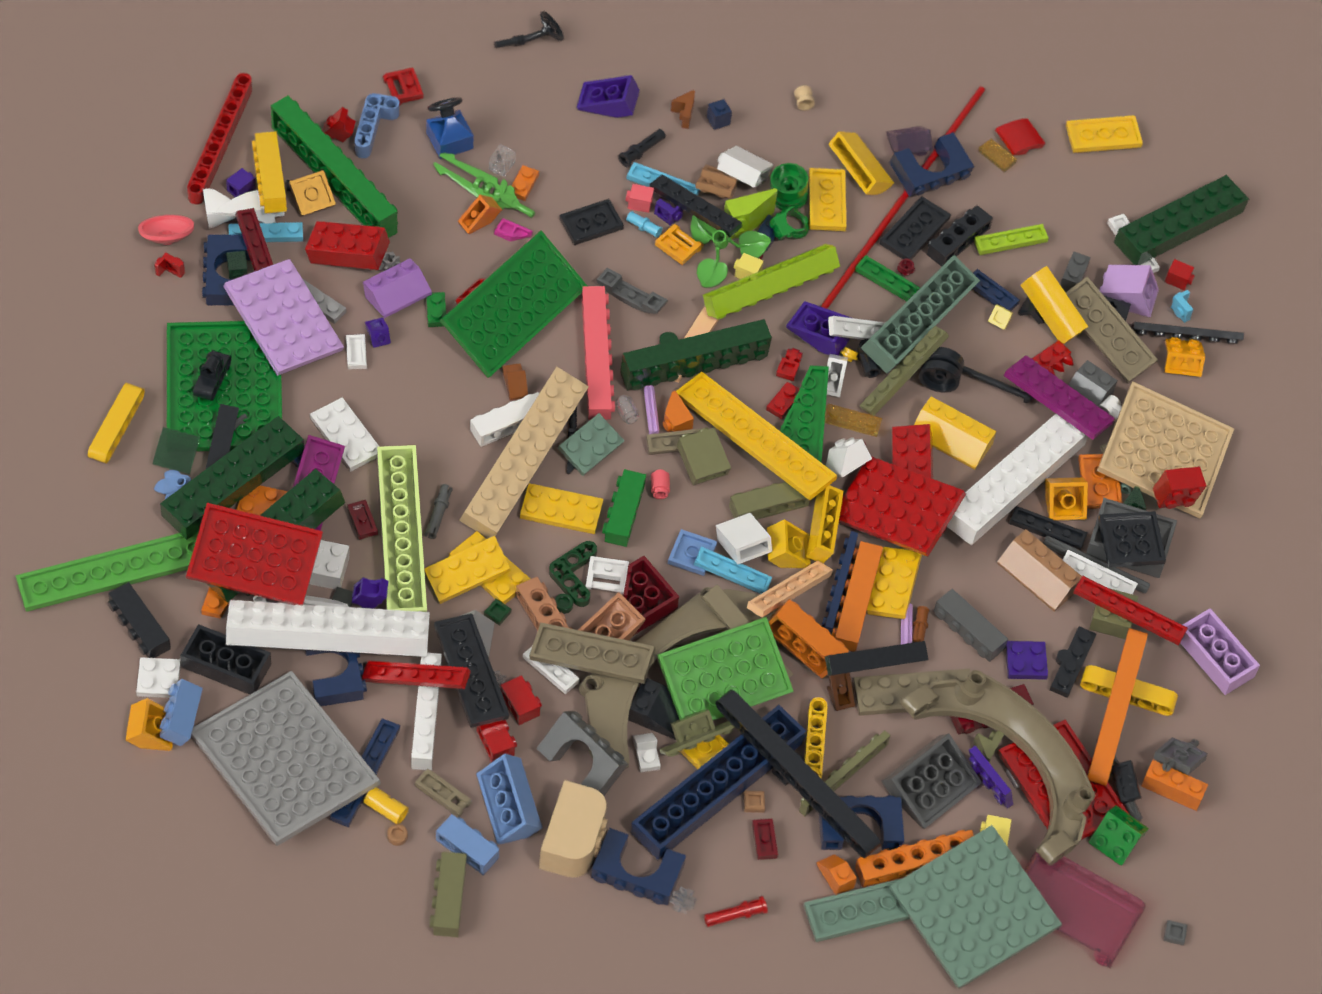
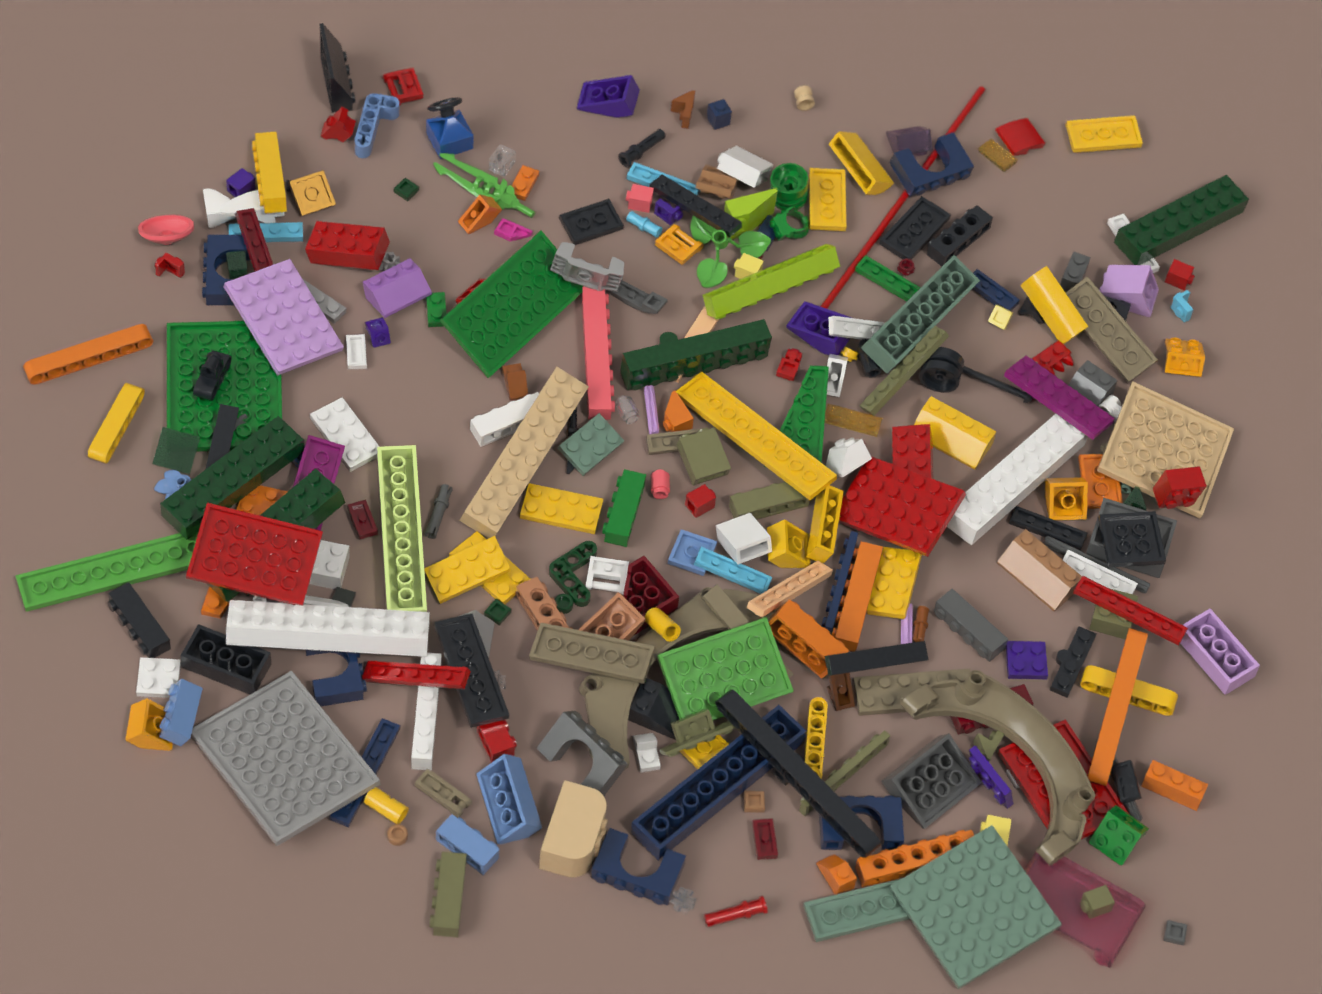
(88, 354): none -> orange beam
(219, 138): red beam -> none
(335, 71): none -> black slope
(343, 177): green brick -> none
(370, 592): dark purple brick -> none
(406, 189): none -> dark green tile
(520, 700): red brick -> none
(549, 28): black dish -> none
(558, 675): white plate -> none
(585, 273): none -> light grey plate
(662, 624): none -> yellow pin
(700, 500): none -> red brick
(783, 400): red plate -> none
(1011, 239): lime plate -> none
(1097, 902): none -> olive brick
(1180, 331): black plate -> none
(1180, 755): dark grey plate -> none

